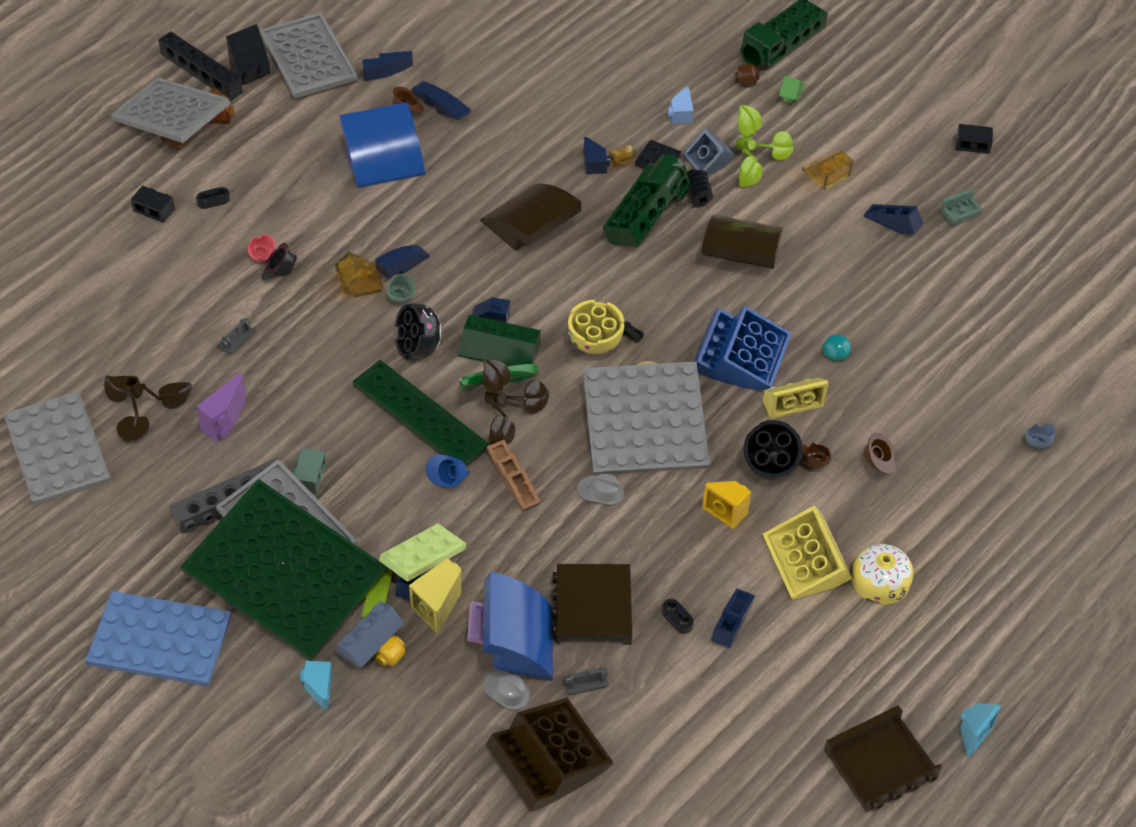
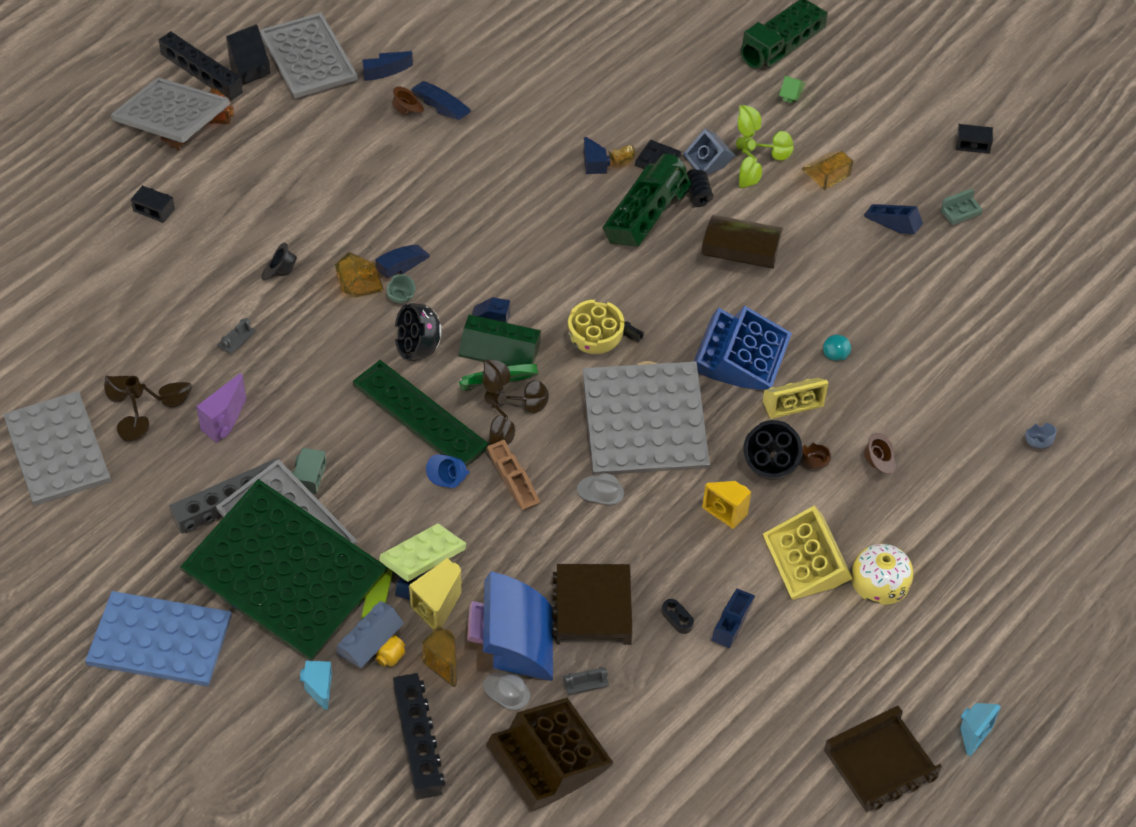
(213, 197): black beam -> none
(261, 248): coral hair -> none
(382, 145): blue slope -> none
(424, 785): none -> black brick
(440, 654): none -> clear yellow slope
(531, 214): dark brown slope -> none
(681, 108): light blue slope -> none
(747, 75): reddish brown head -> none

